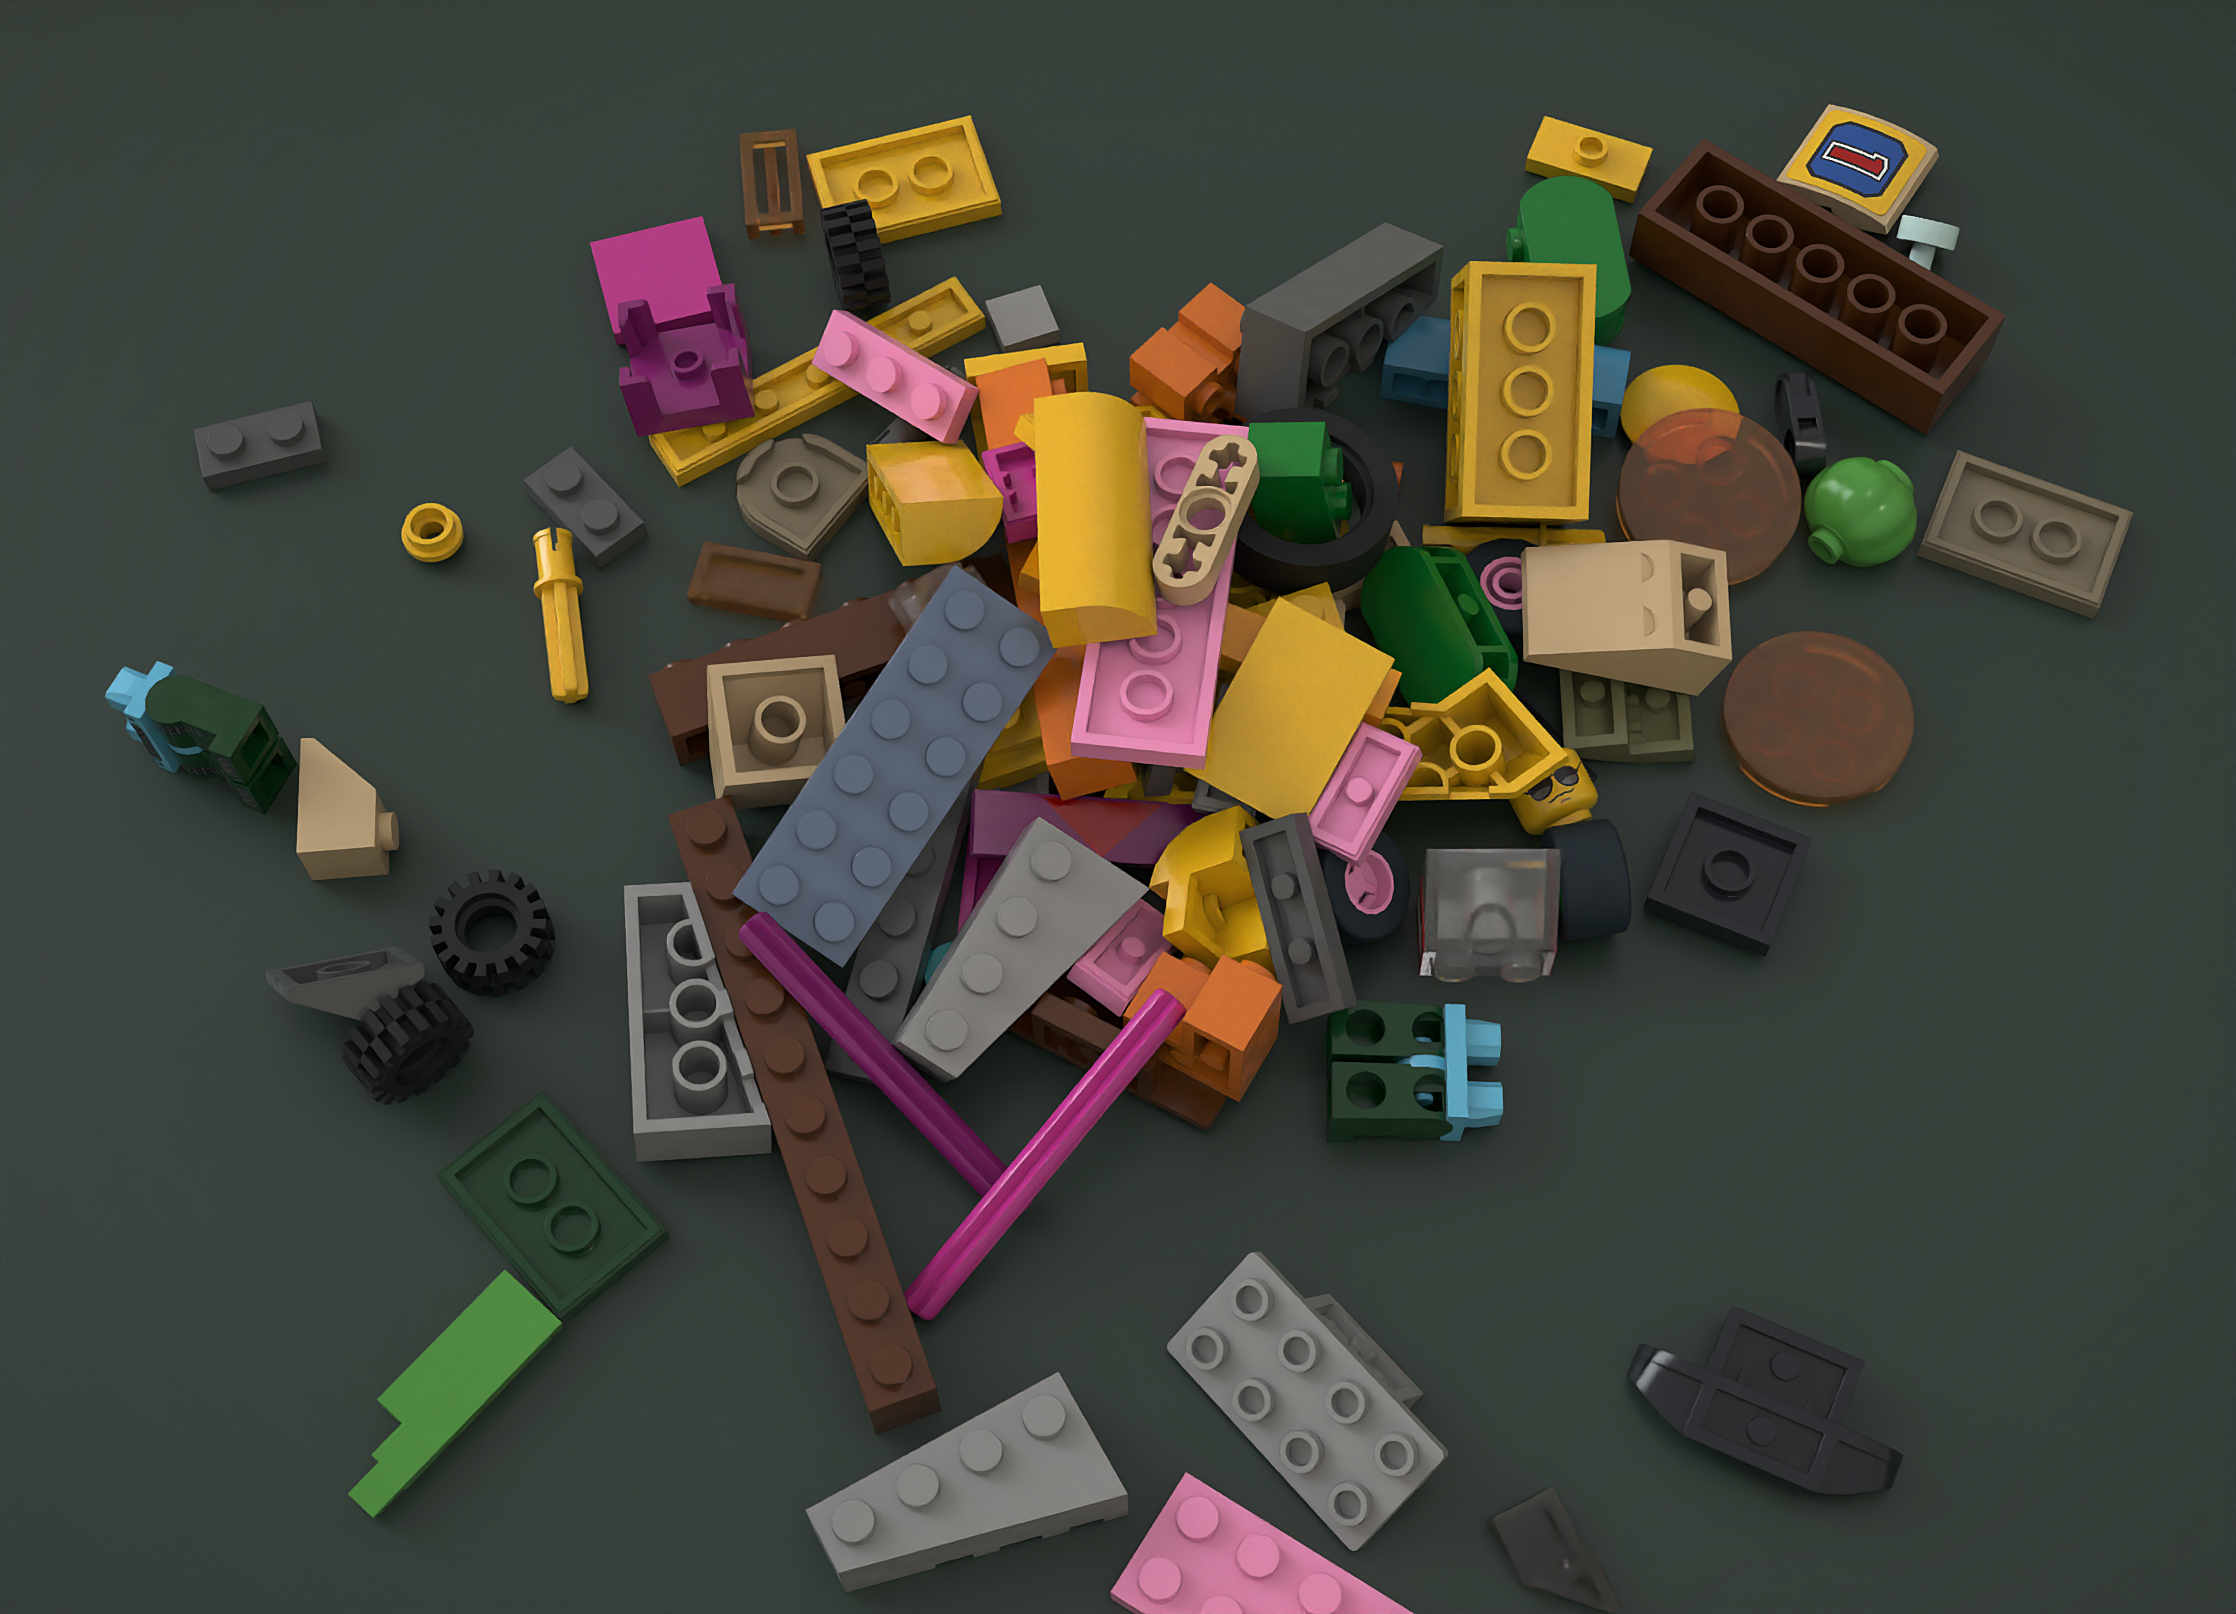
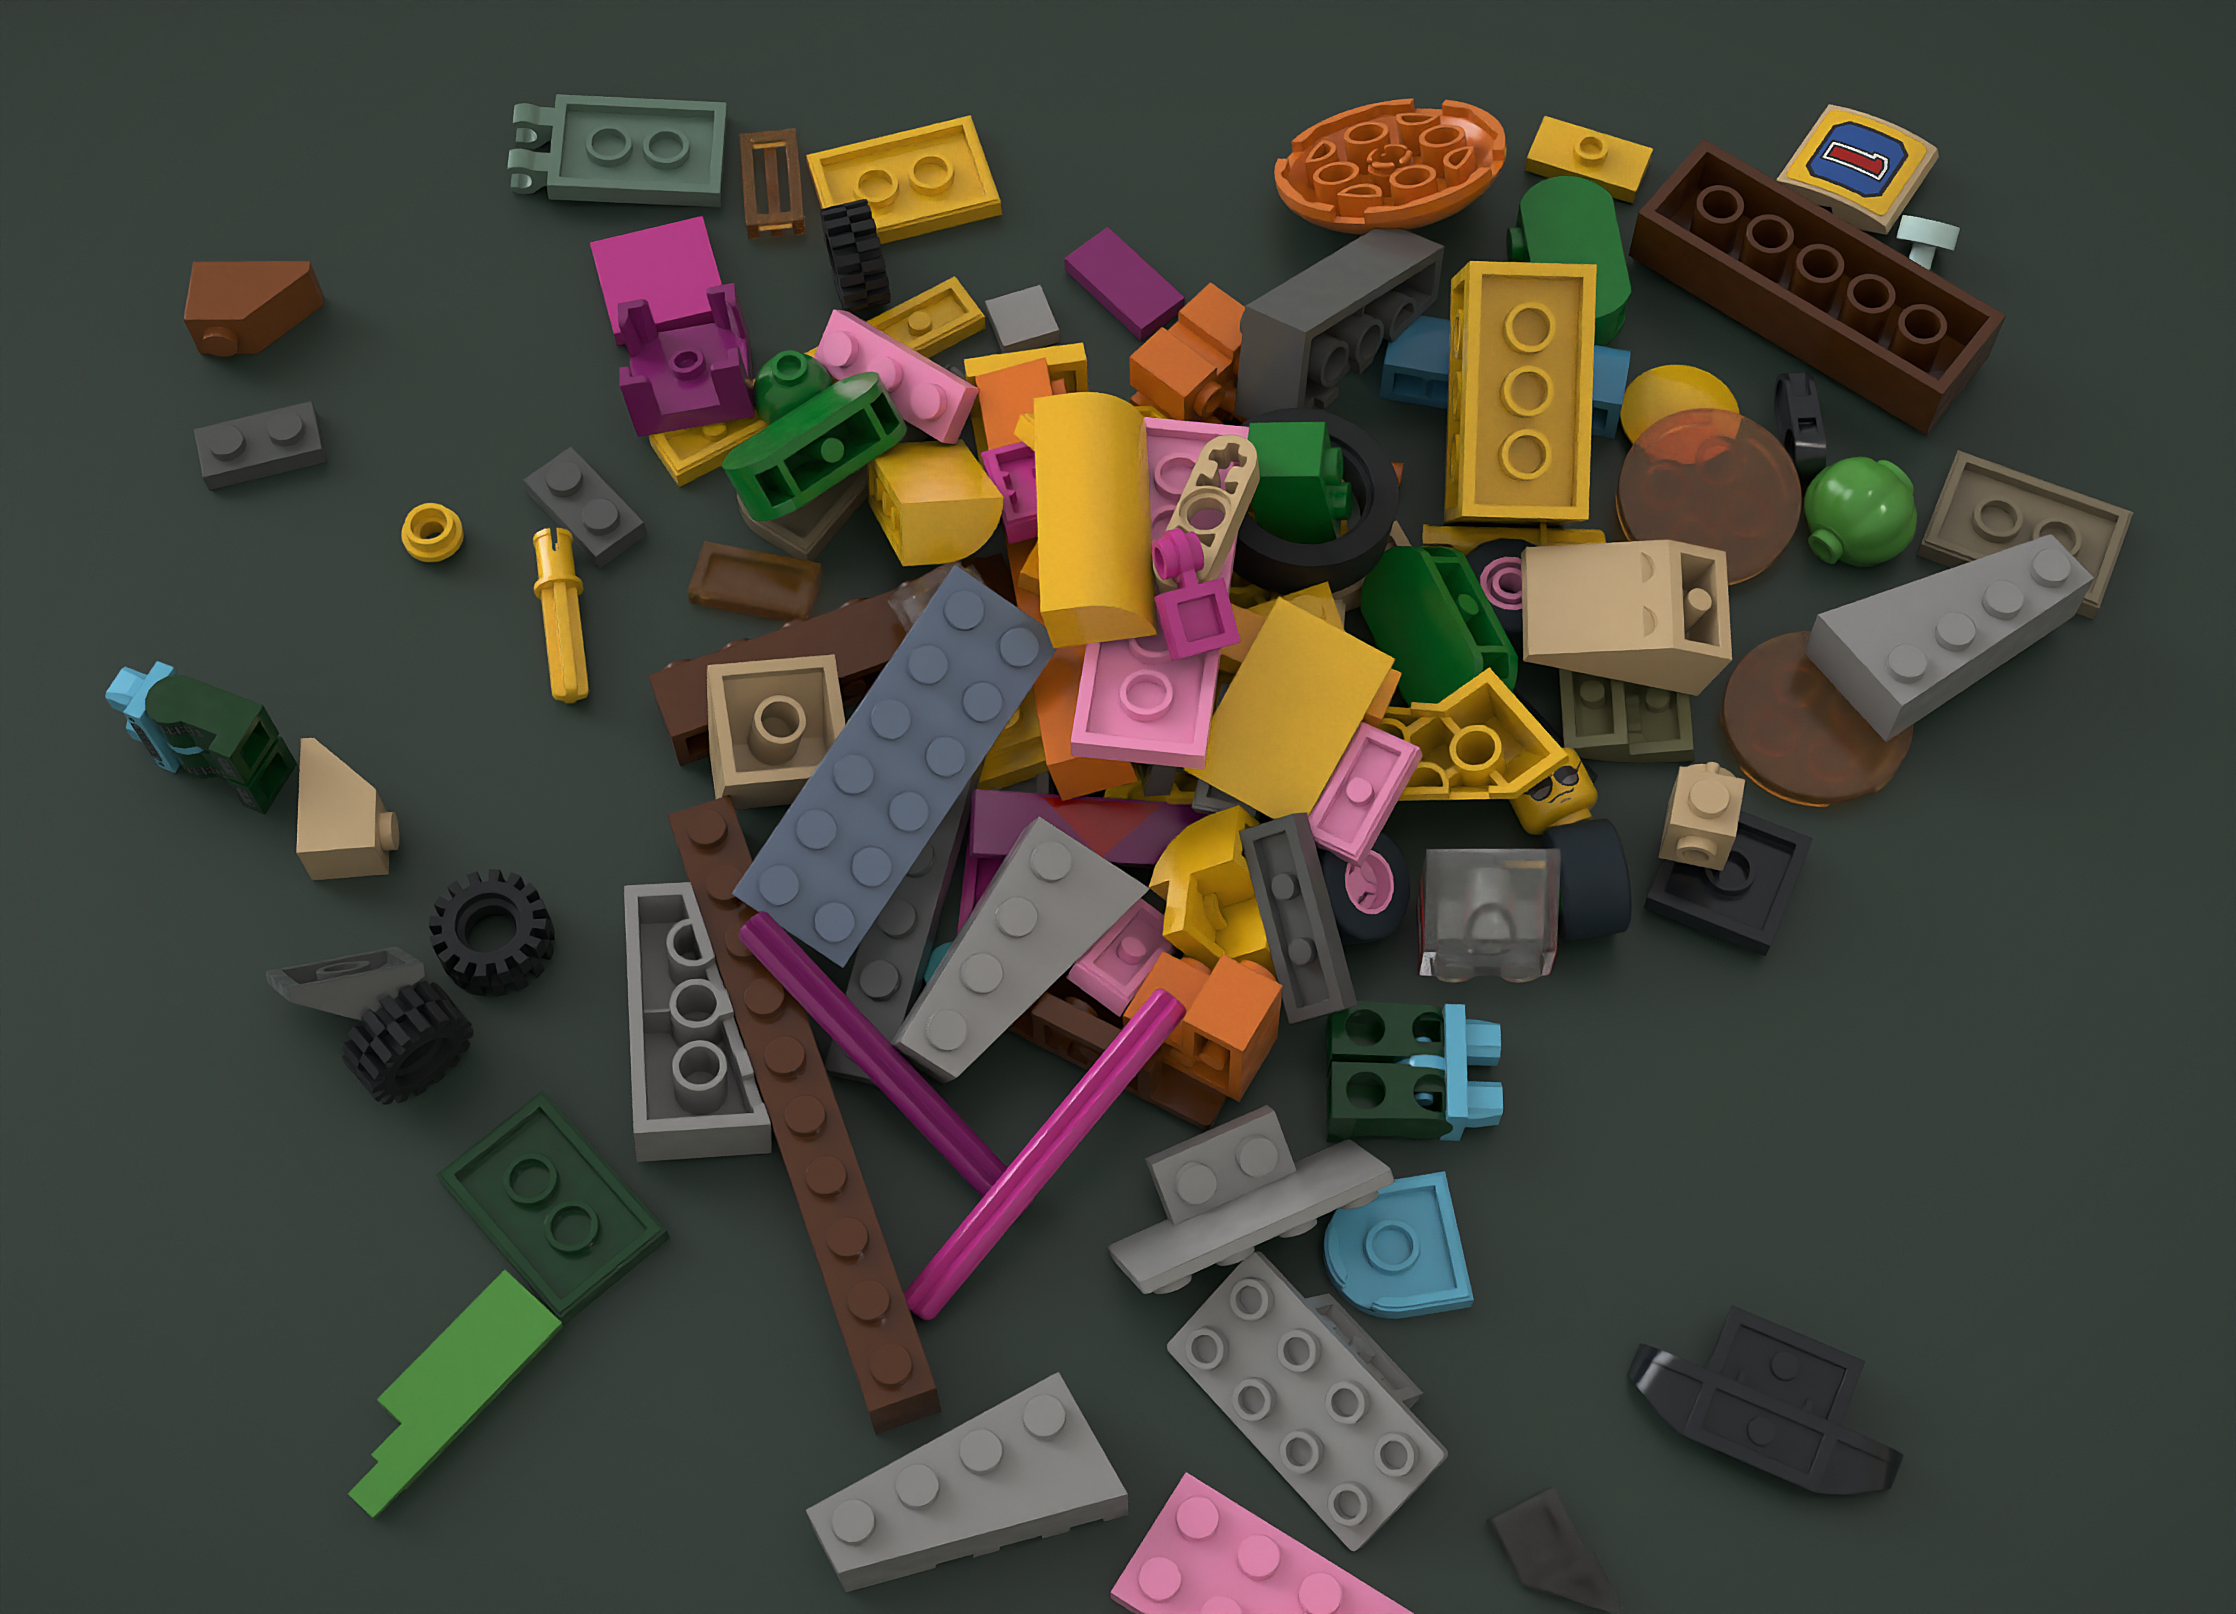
(248, 303): none -> dark orange slope
(621, 150): none -> sand green tile
(787, 383): none -> green brick
(814, 446): none -> green brick
(1124, 283): none -> magenta tile
(1195, 615): none -> dark pink plate
(1236, 1192): none -> light grey bracket
(1391, 166): none -> orange brick
(1400, 1251): none -> medium azure tile
(1702, 816): none -> tan brick
(1942, 633): none -> light grey wedge

